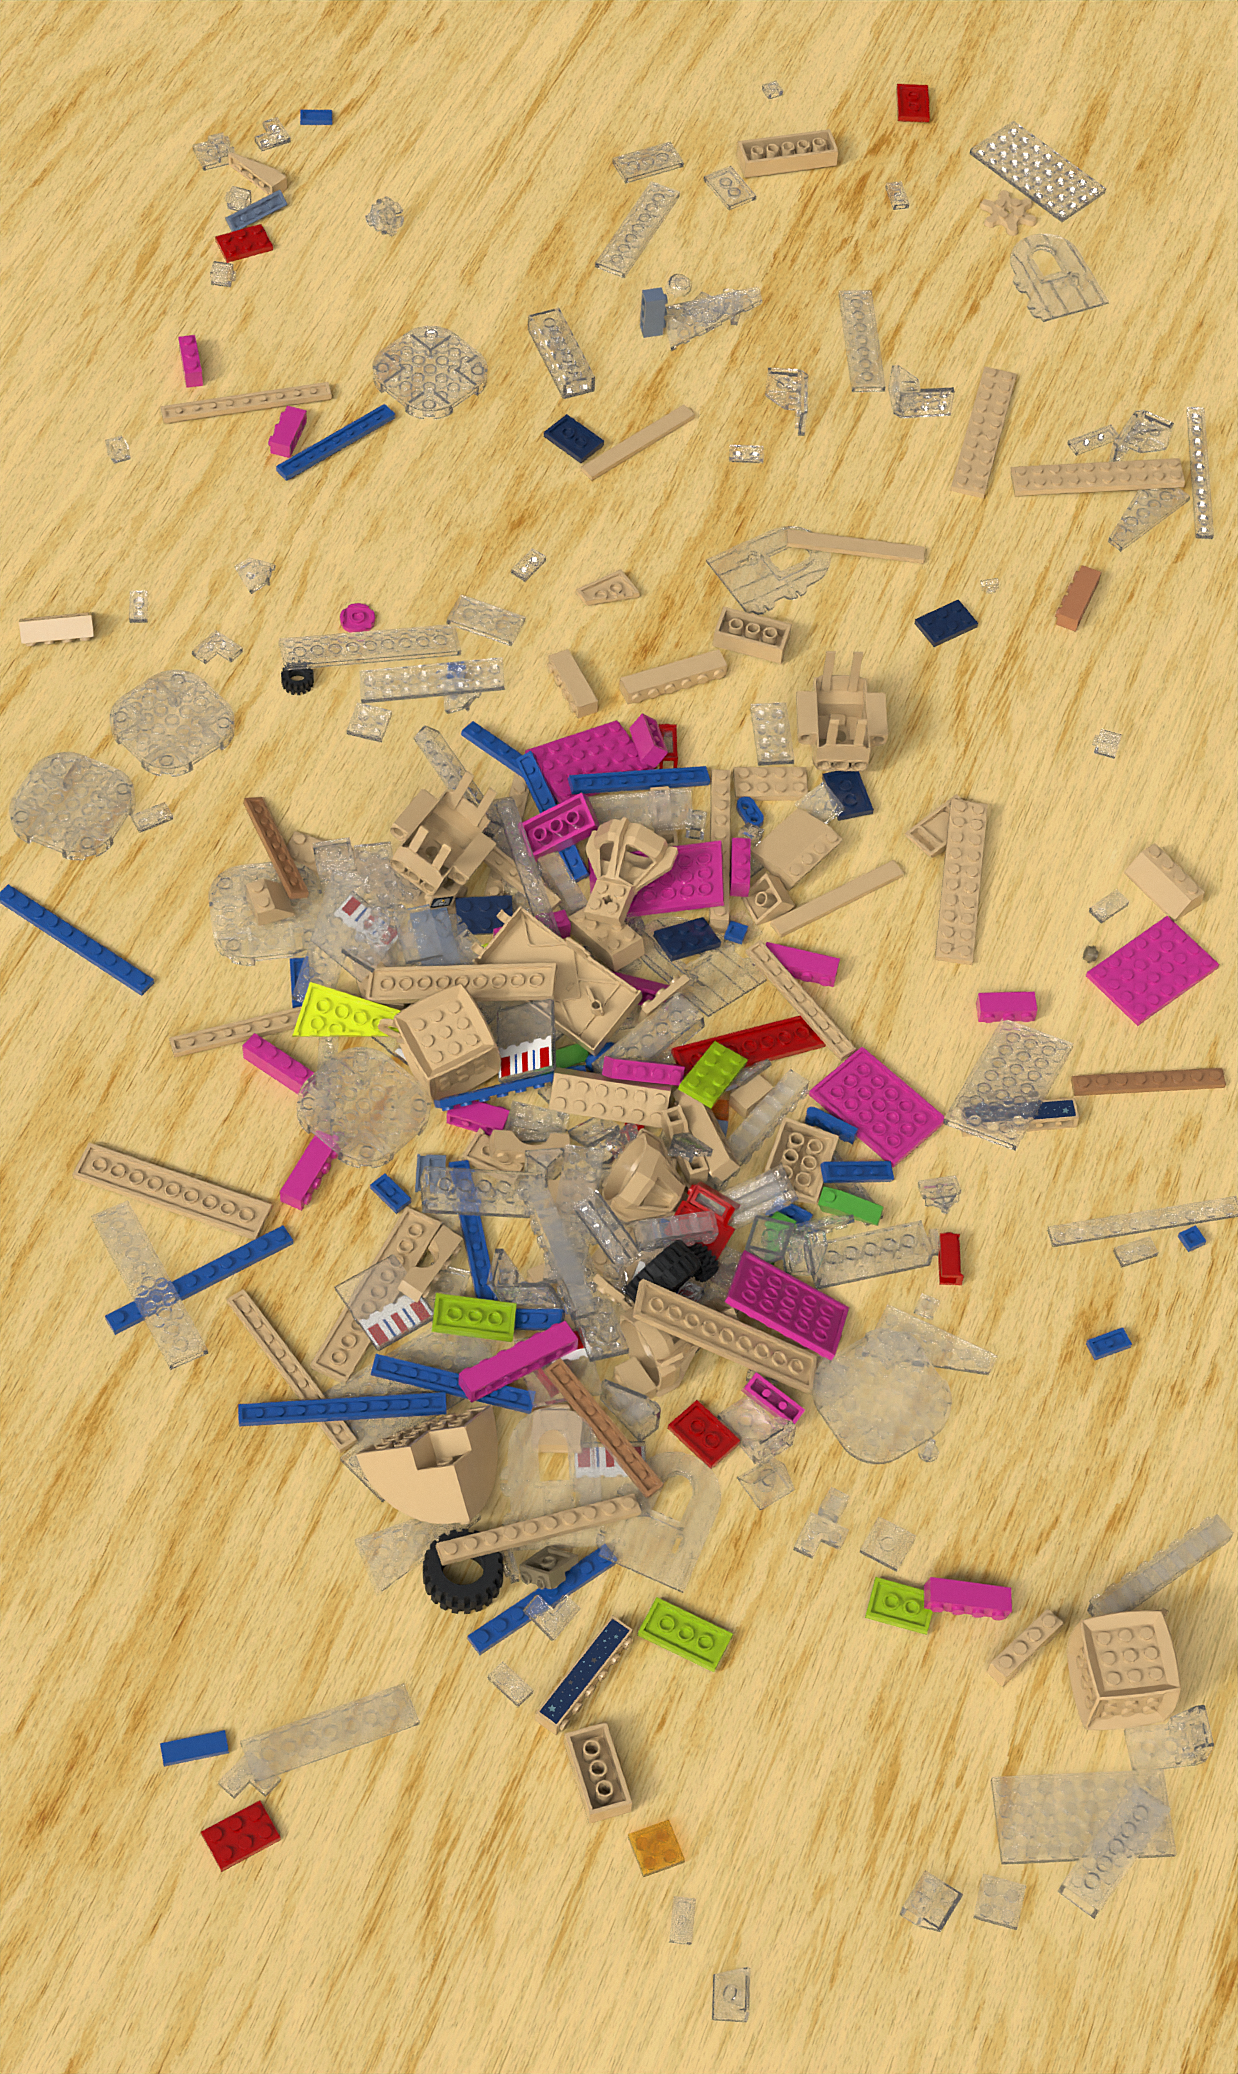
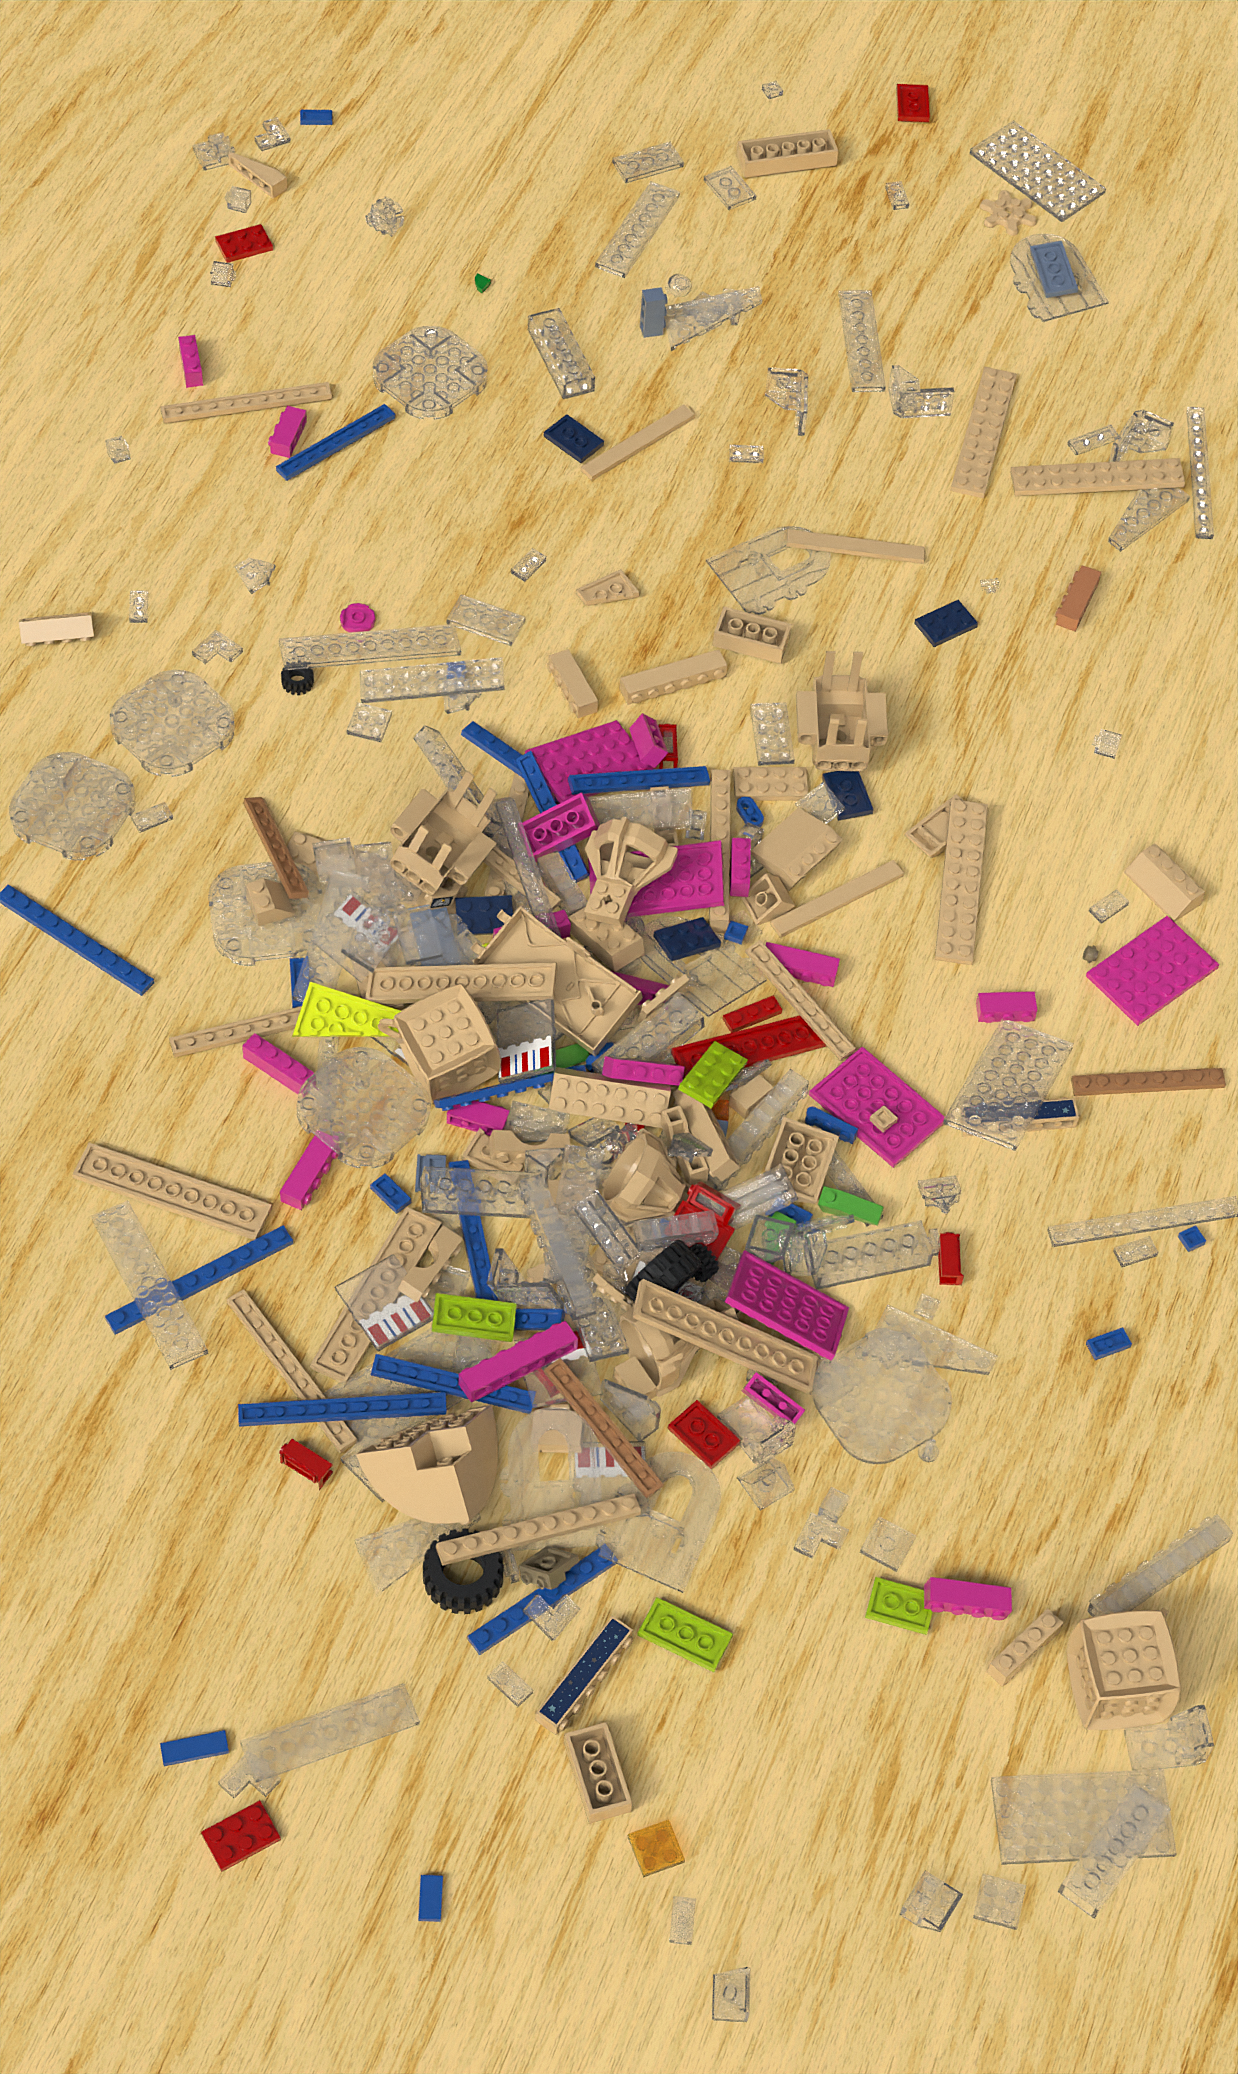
(256, 211): sand blue plate -> none
(306, 1462): none -> red window
(430, 1898): none -> blue tile
(482, 282): none -> green tile
(752, 1014): none -> red plate
(857, 1171): blue plate -> none
(883, 1119): none -> tan plate
(1053, 269): none -> sand blue plate

